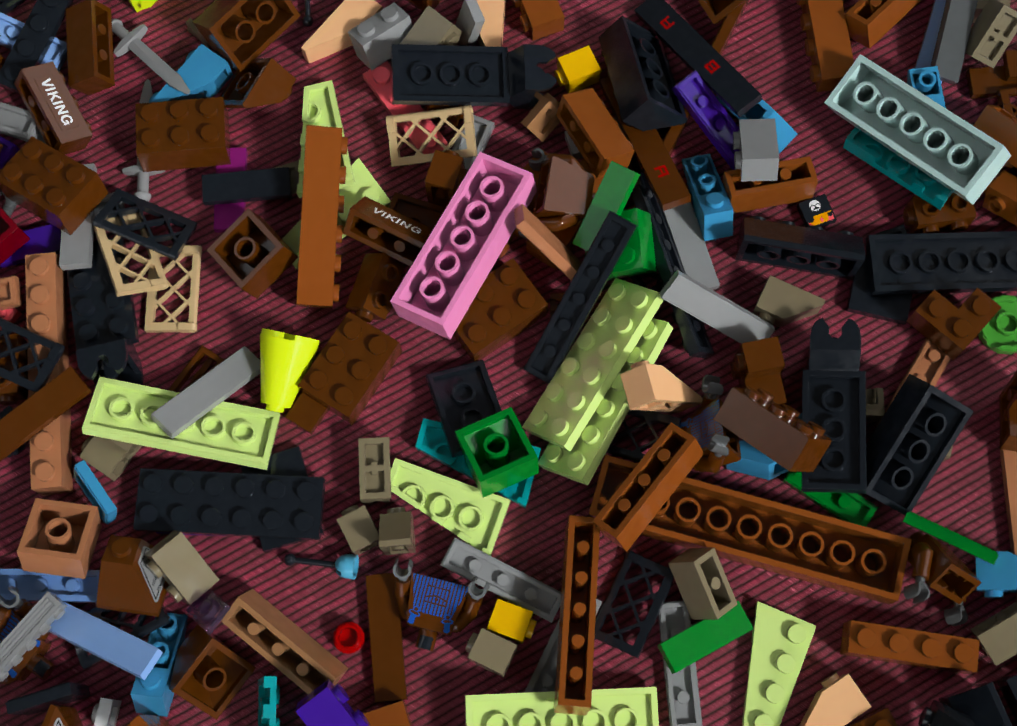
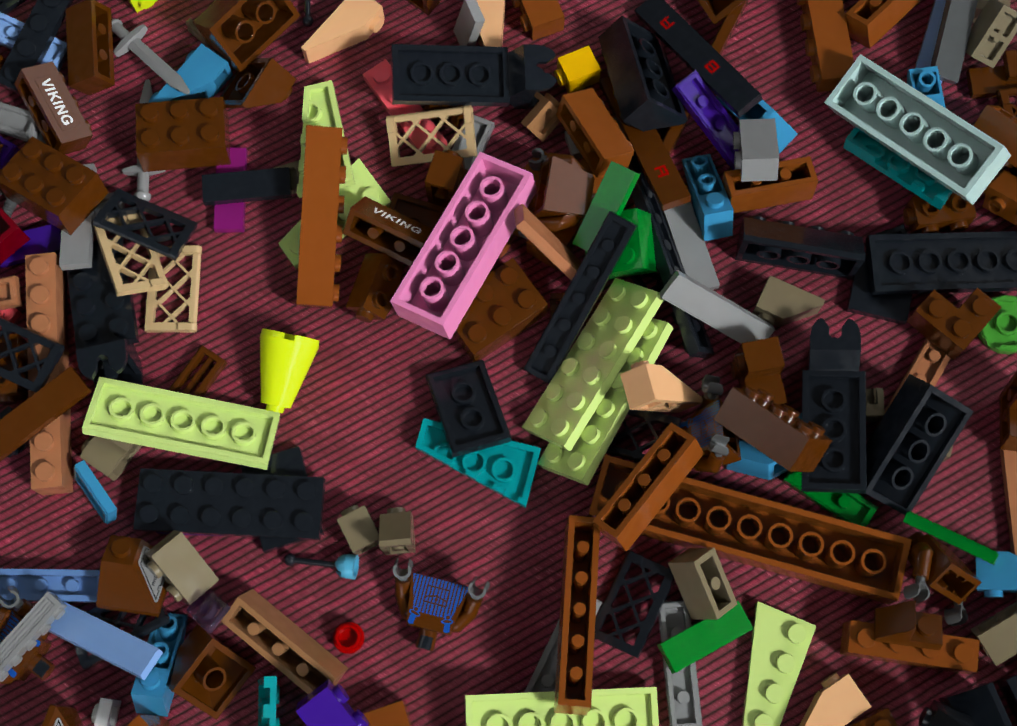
(41, 700): black tile -> none
(59, 538): nougat brick -> none
(207, 392): light grey tile -> none
(252, 253): reddish brown brick -> none
(306, 413): reddish brown tile -> none
(350, 367): reddish brown brick -> none
(374, 470): dark tan hinge -> none
(376, 35): light grey brick -> none
(385, 639): reddish brown tile -> none
(433, 30): dark tan brick -> none
(451, 504): yellowish green wing -> none
(490, 651): dark tan brick -> none
(497, 452): green slope -> none
(503, 579): light grey tile -> none
(511, 621): yellow brick -> none
(816, 212): black tile -> none
(905, 626): none -> reddish brown slope

